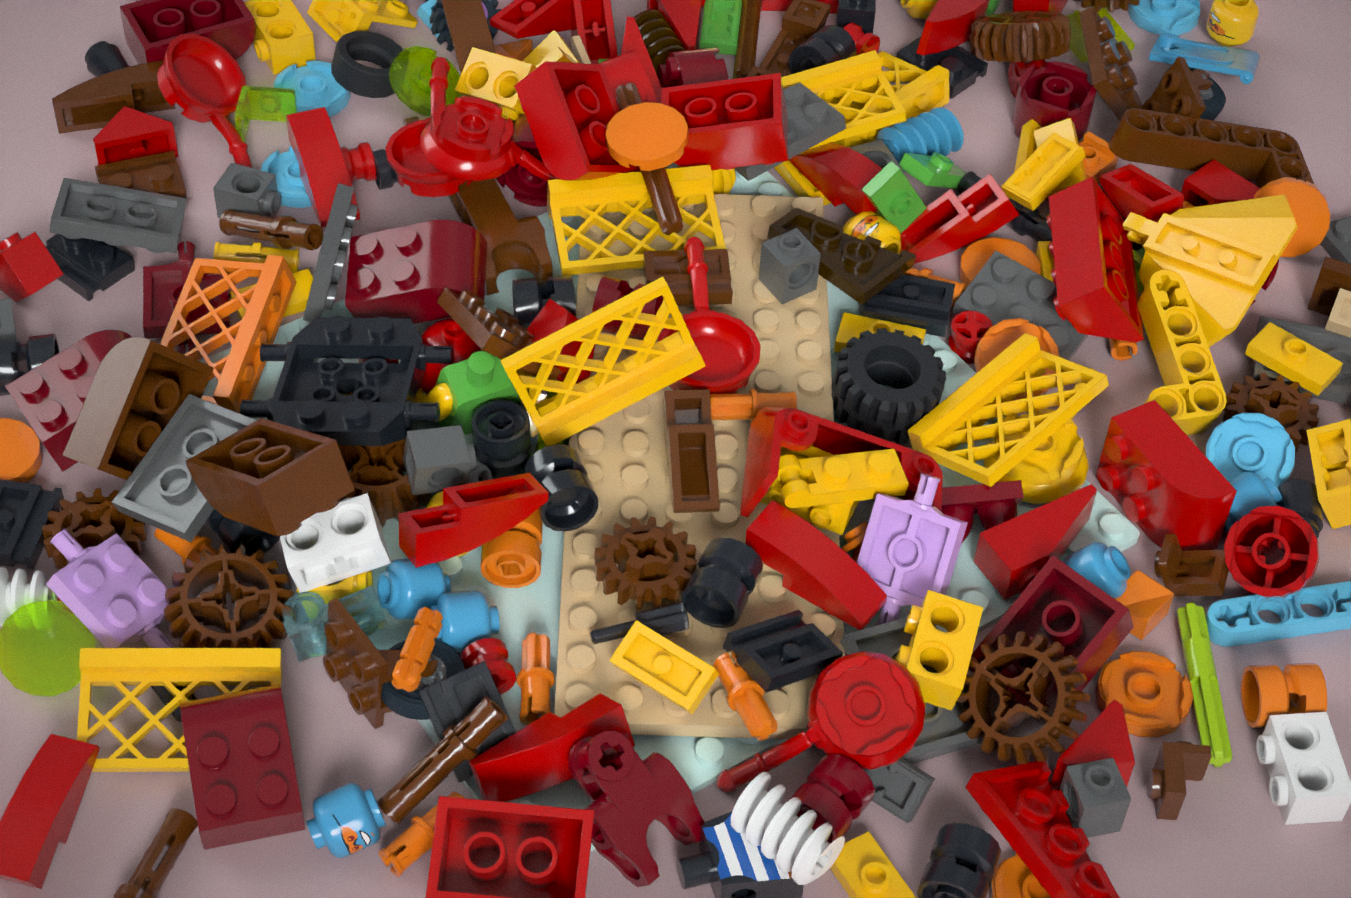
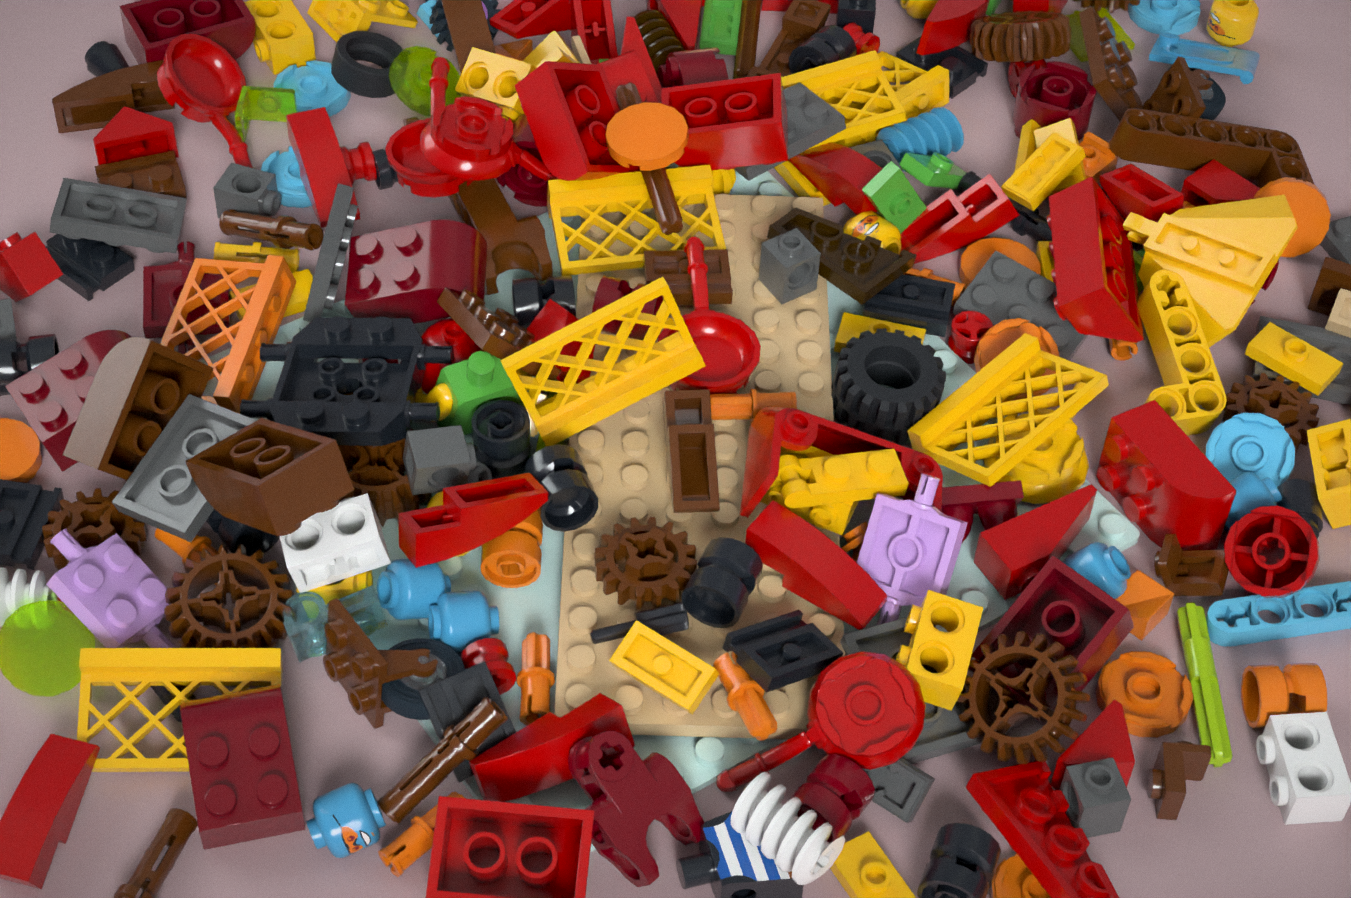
(417, 649): orange axle -> none

